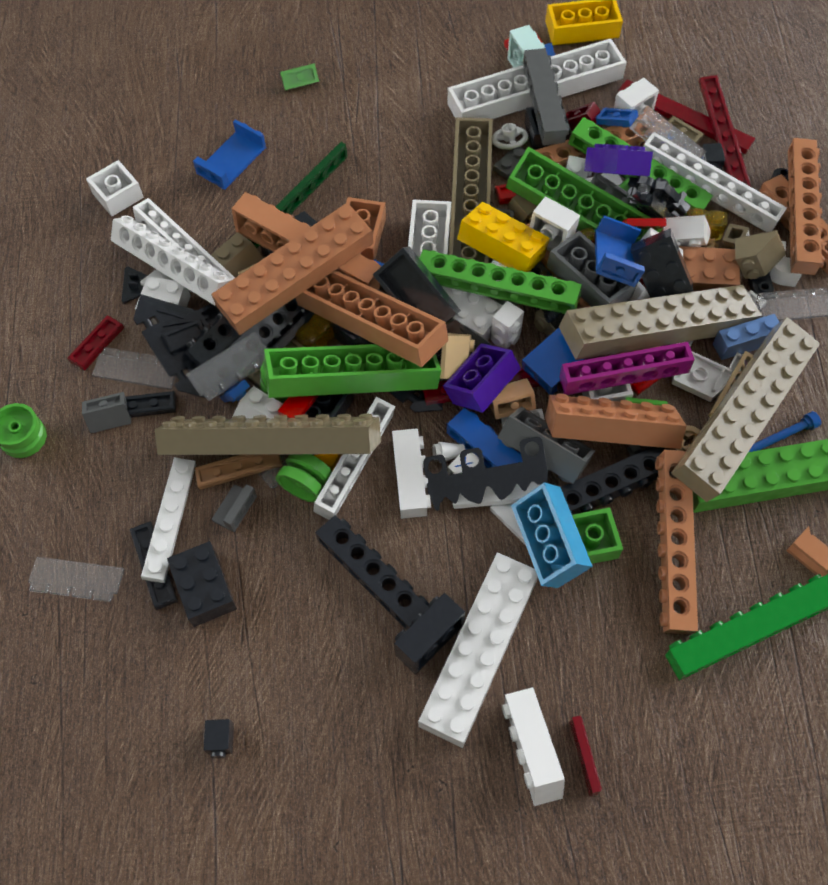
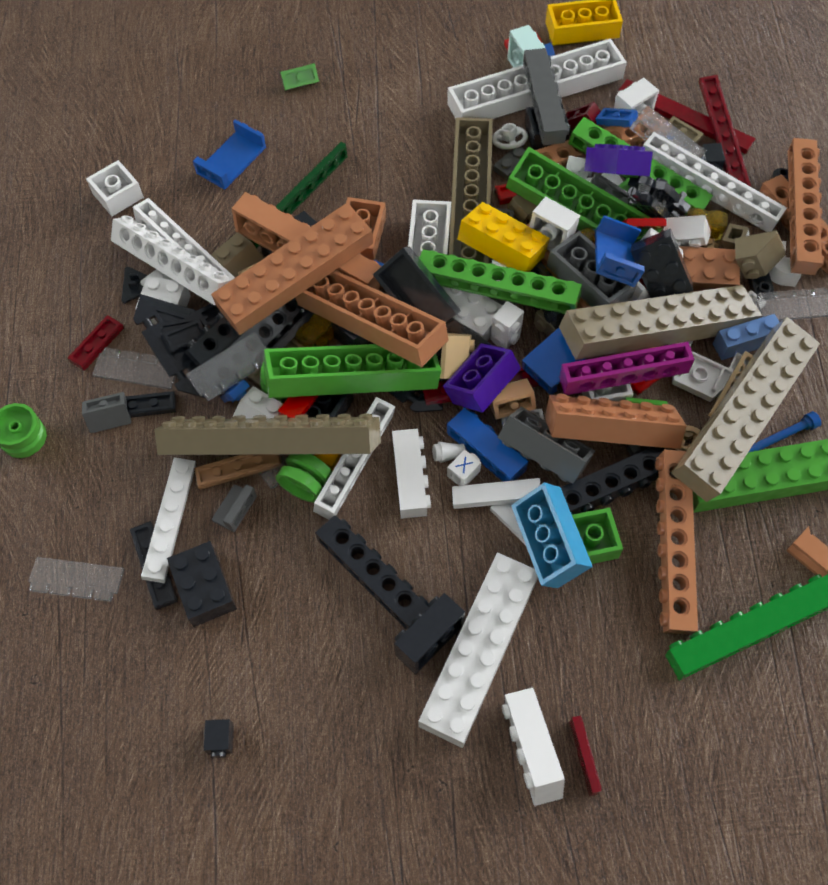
(475, 479): black piece -> none

